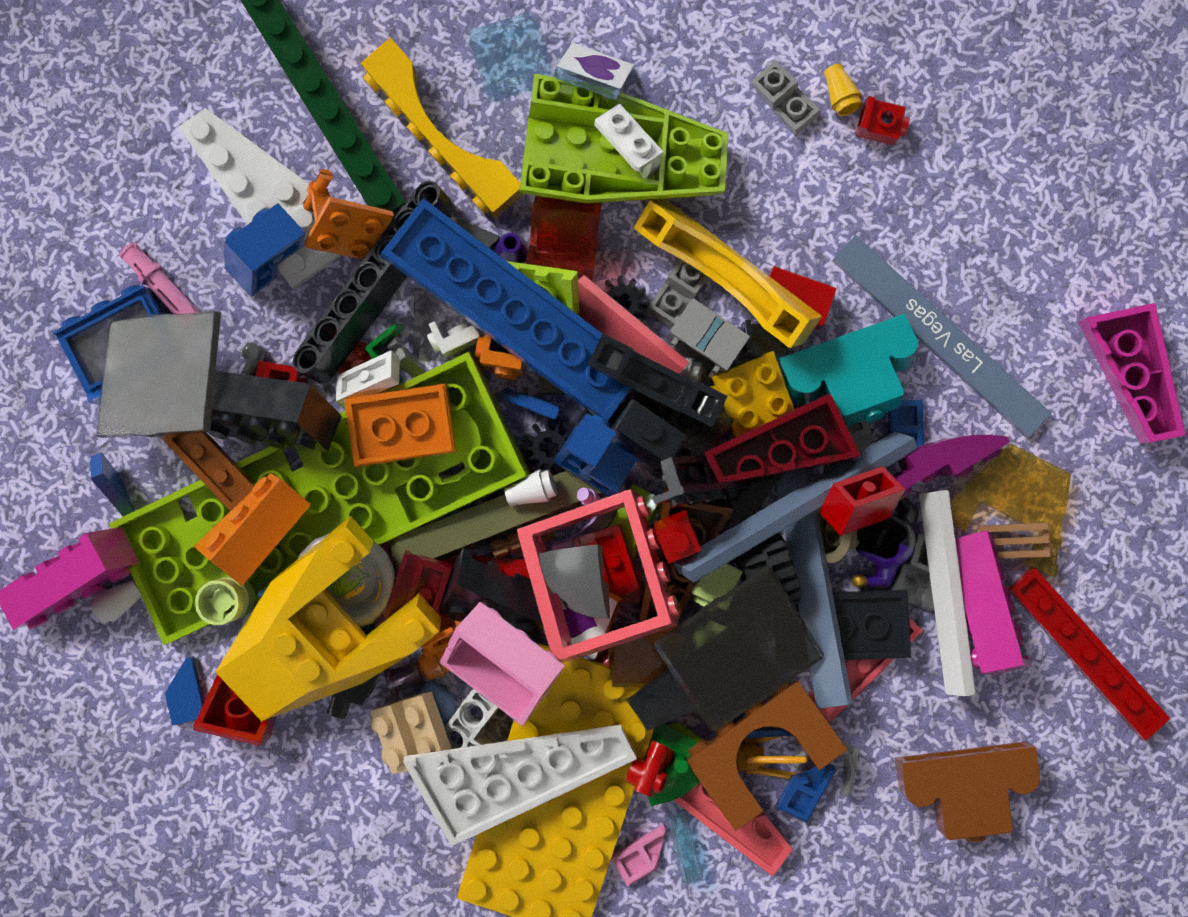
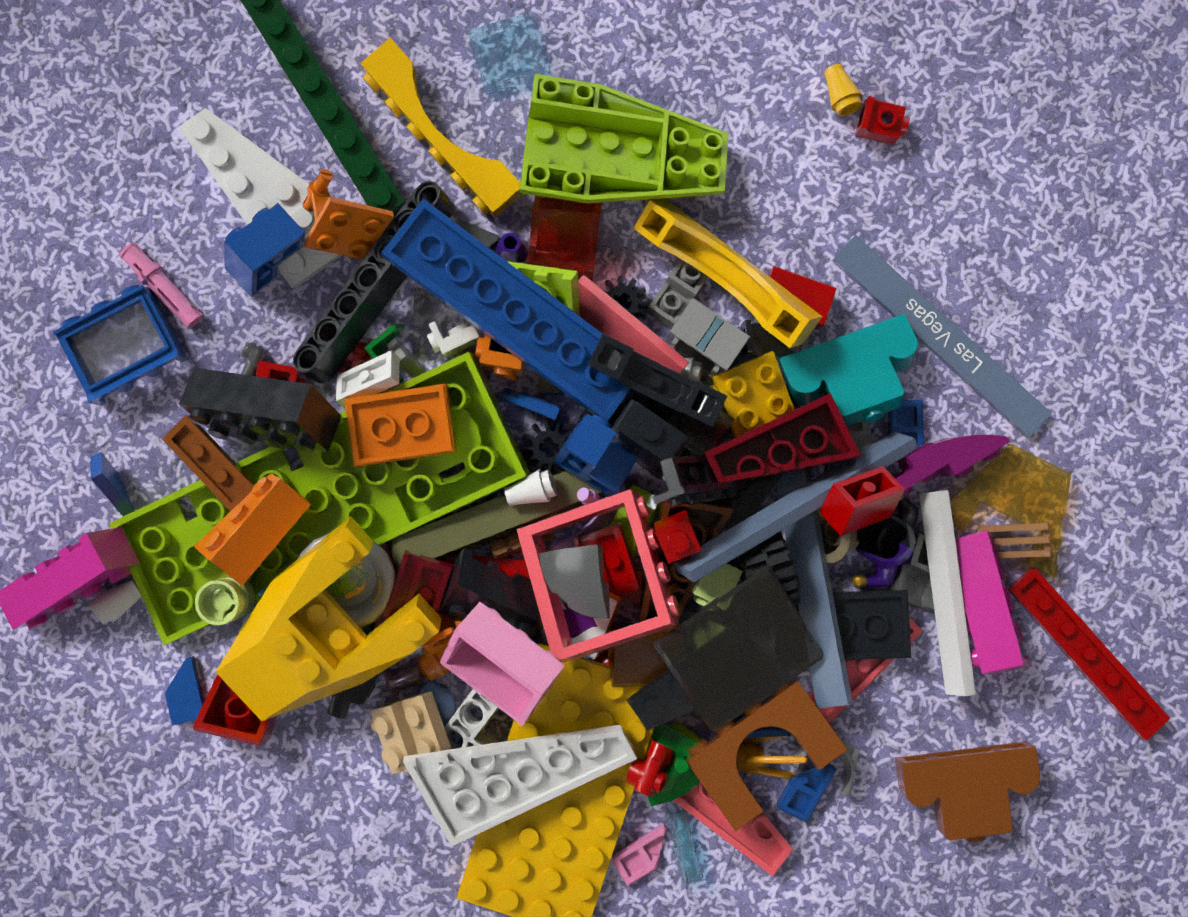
(159, 375): clear smoke piece -> none
(593, 71): tile -> none
(630, 141): white bracket -> none
(784, 98): light grey slope -> none
(1137, 369): dark pink wedge -> none

